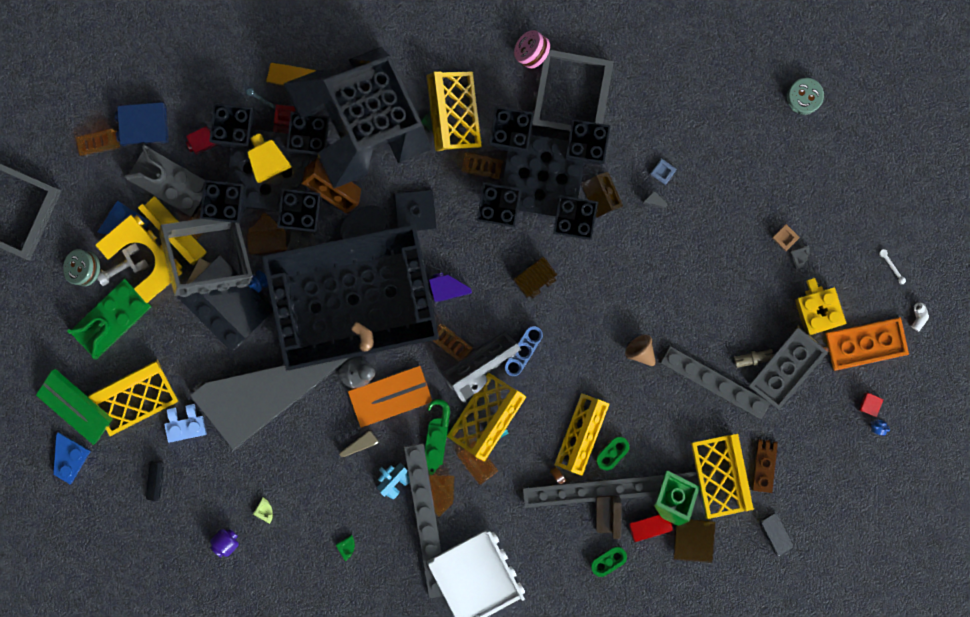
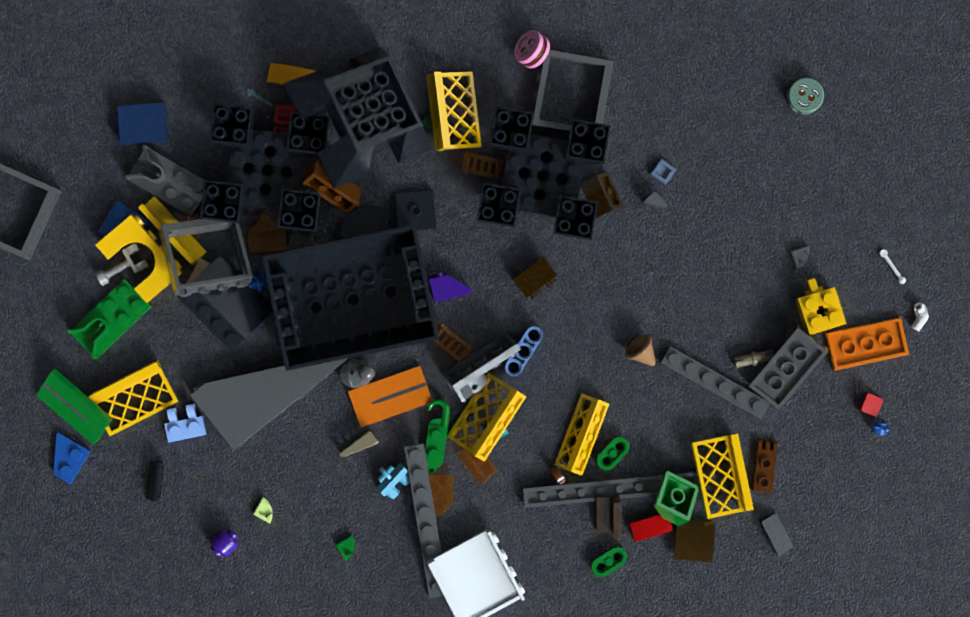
(81, 267): sand green head -> none
(109, 142): clear orange slope -> none
(199, 141): dark red brick -> none
(266, 159): yellow torso -> none
(366, 336): medium nougat arm -> none
(785, 237): medium nougat plate -> none

